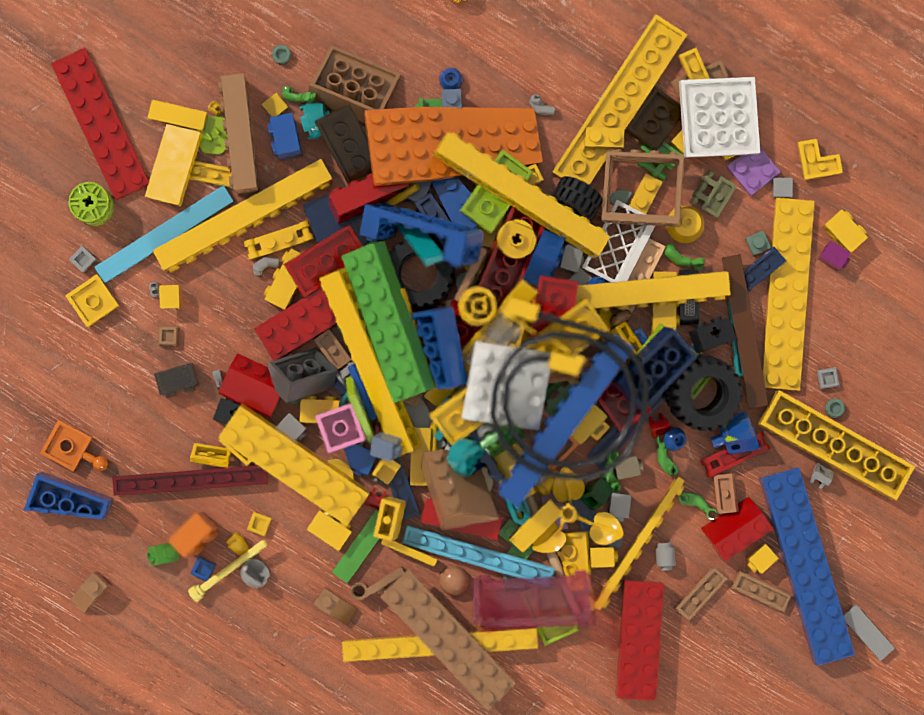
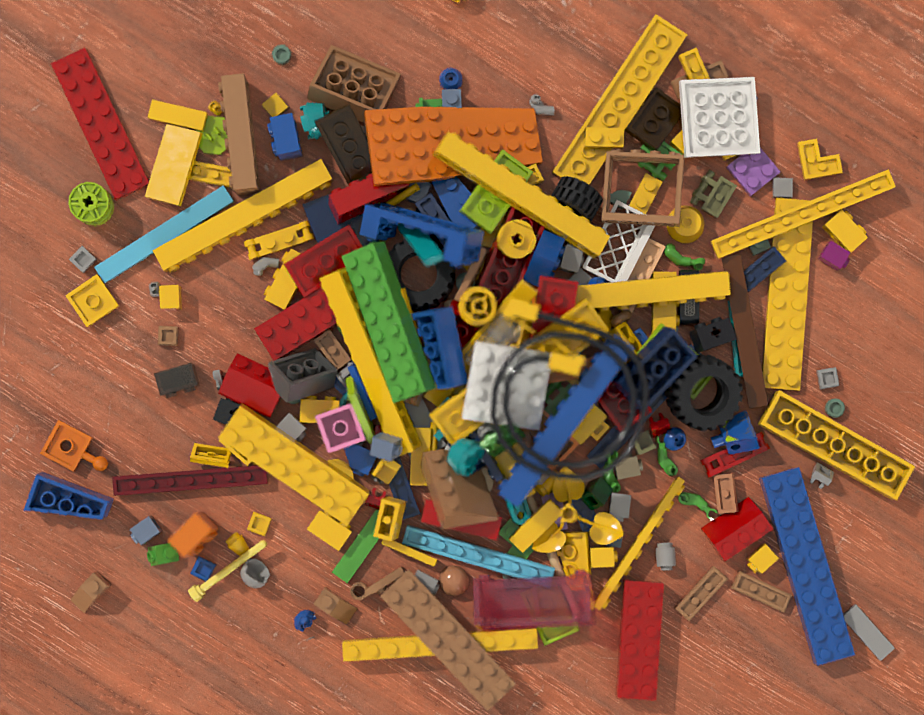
(145, 530): none -> sand blue brick
(299, 98): bright green arm -> none
(304, 619): none -> blue plate
(428, 581): none -> light grey brick
(644, 443): none -> olive panel
(803, 214): none -> yellow plate

